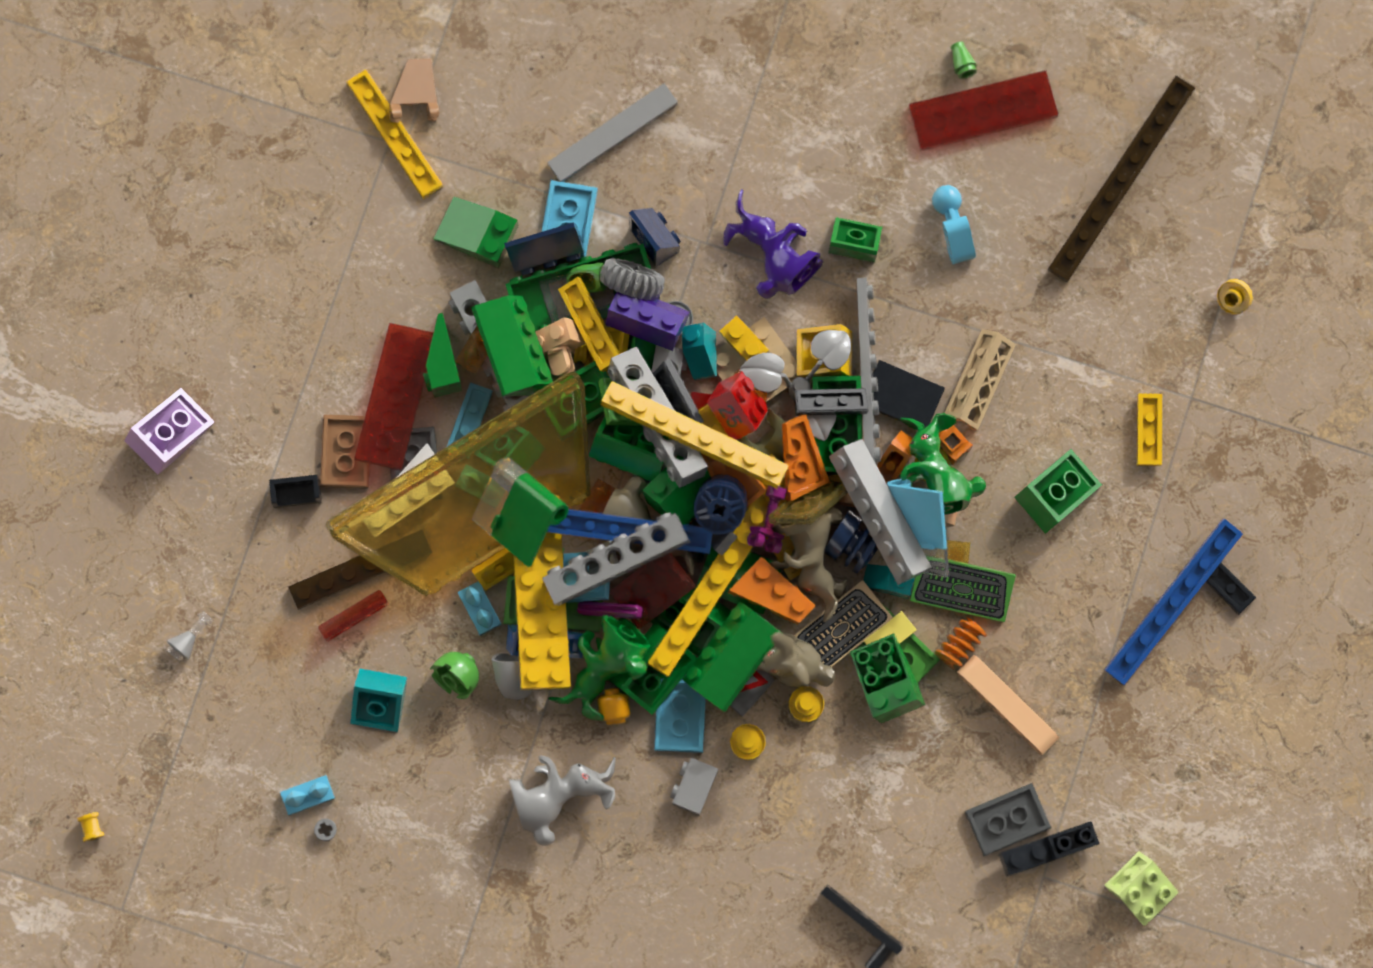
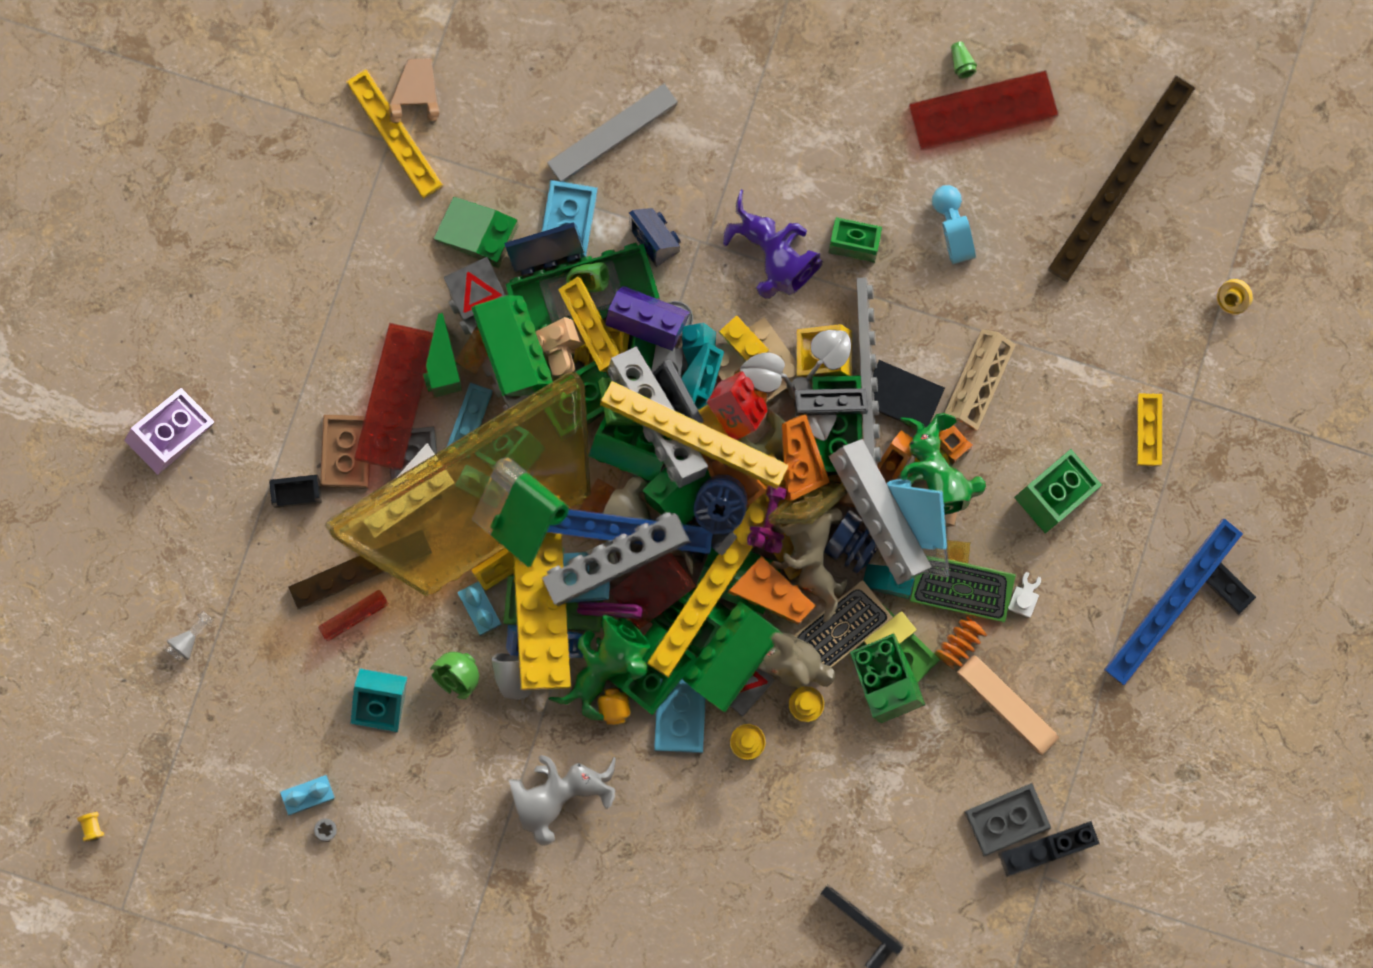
(473, 286): none -> flat silver tile
(632, 279): light grey gear -> none
(694, 786): light grey hinge -> none
(702, 374): none -> teal slope
(1023, 598): none -> white plate
(1142, 887): yellowish green bracket -> none

